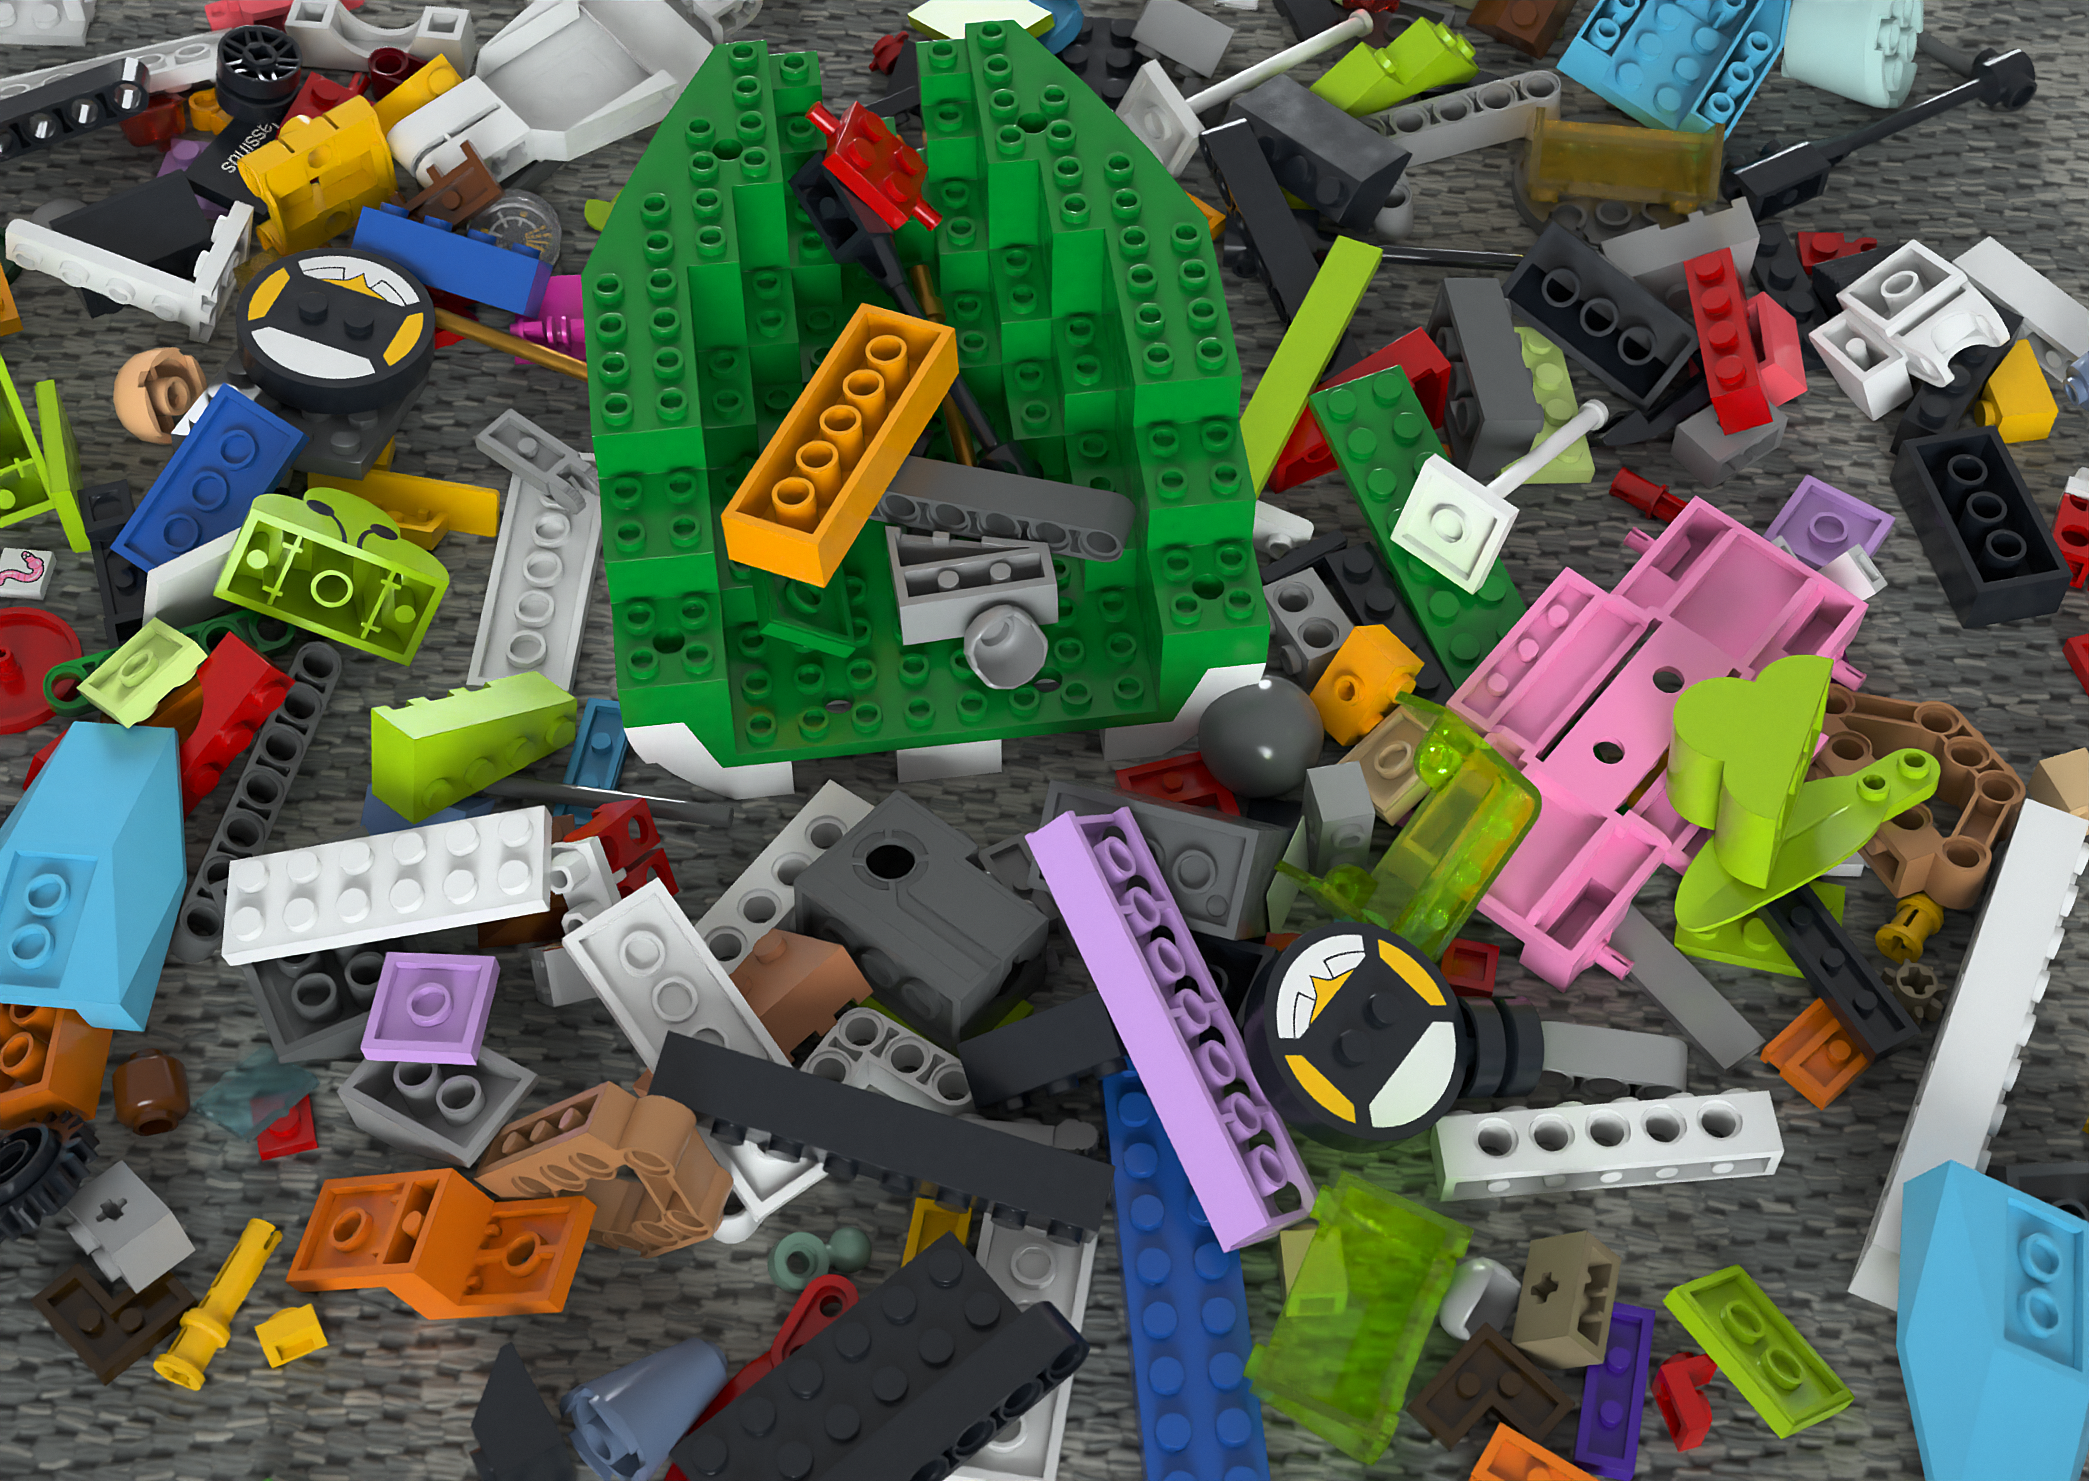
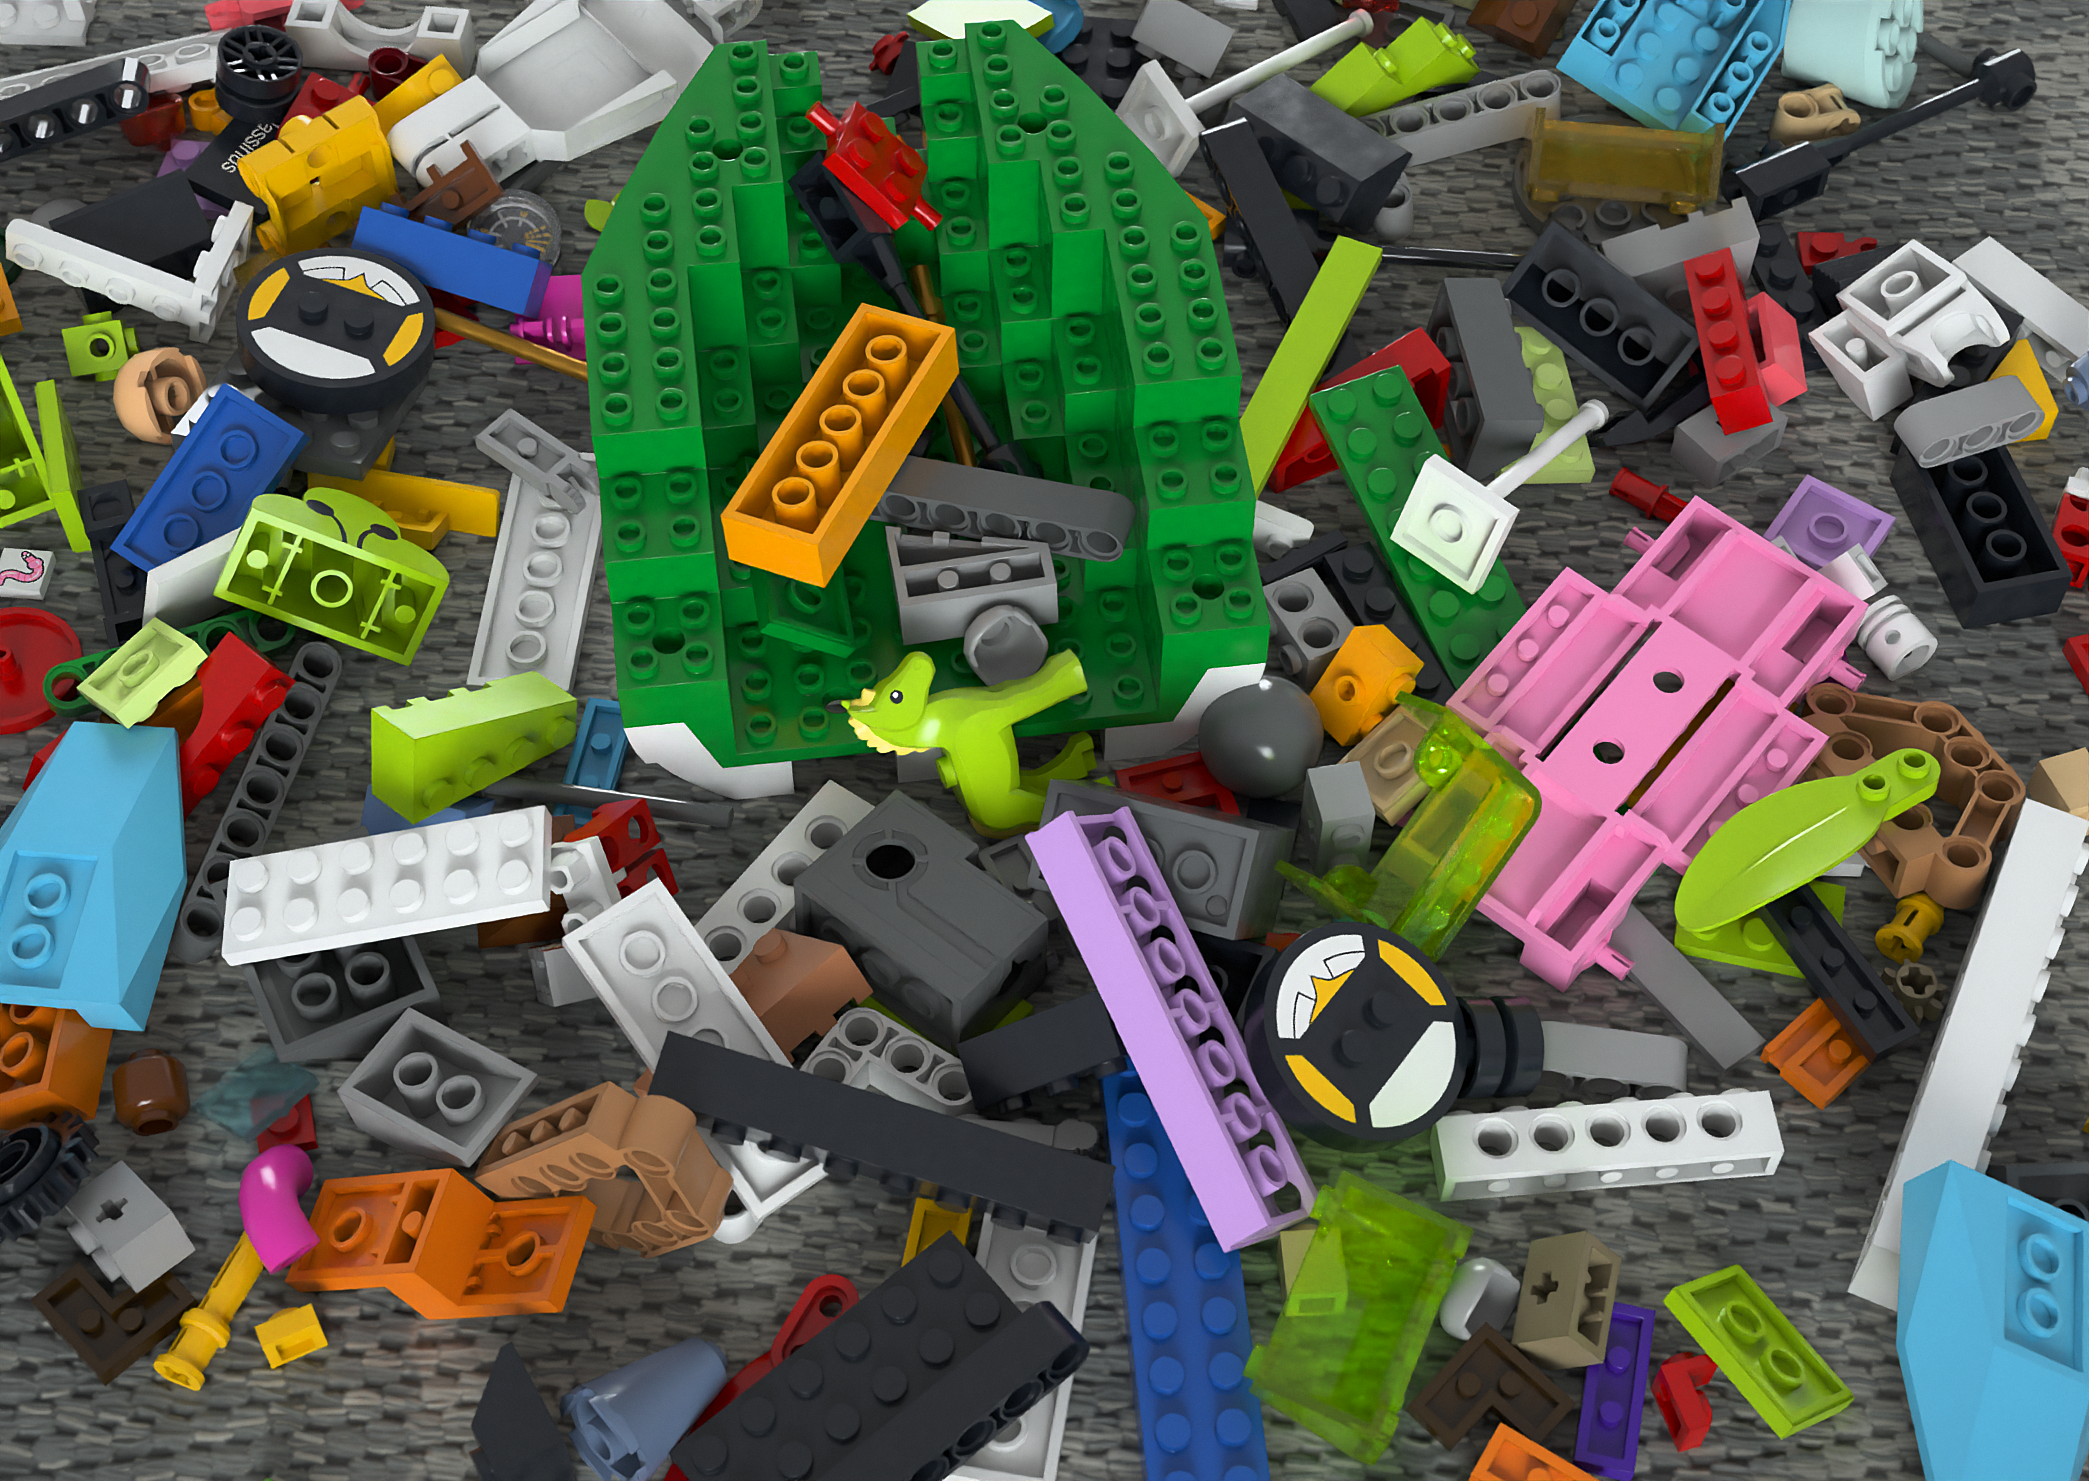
(83, 349): none -> lime brick
(272, 1207): none -> dark pink cylinder
(430, 1008): lavender plate -> none
(846, 1251): sand green plate -> none
(977, 737): none -> lime animal
(1282, 891): white sticker -> none
(1470, 967): red plate -> none
(1744, 757): lime brick -> none
(1812, 115): none -> tan piece
(1891, 633): none -> white piece
(1969, 421): none -> light grey beam

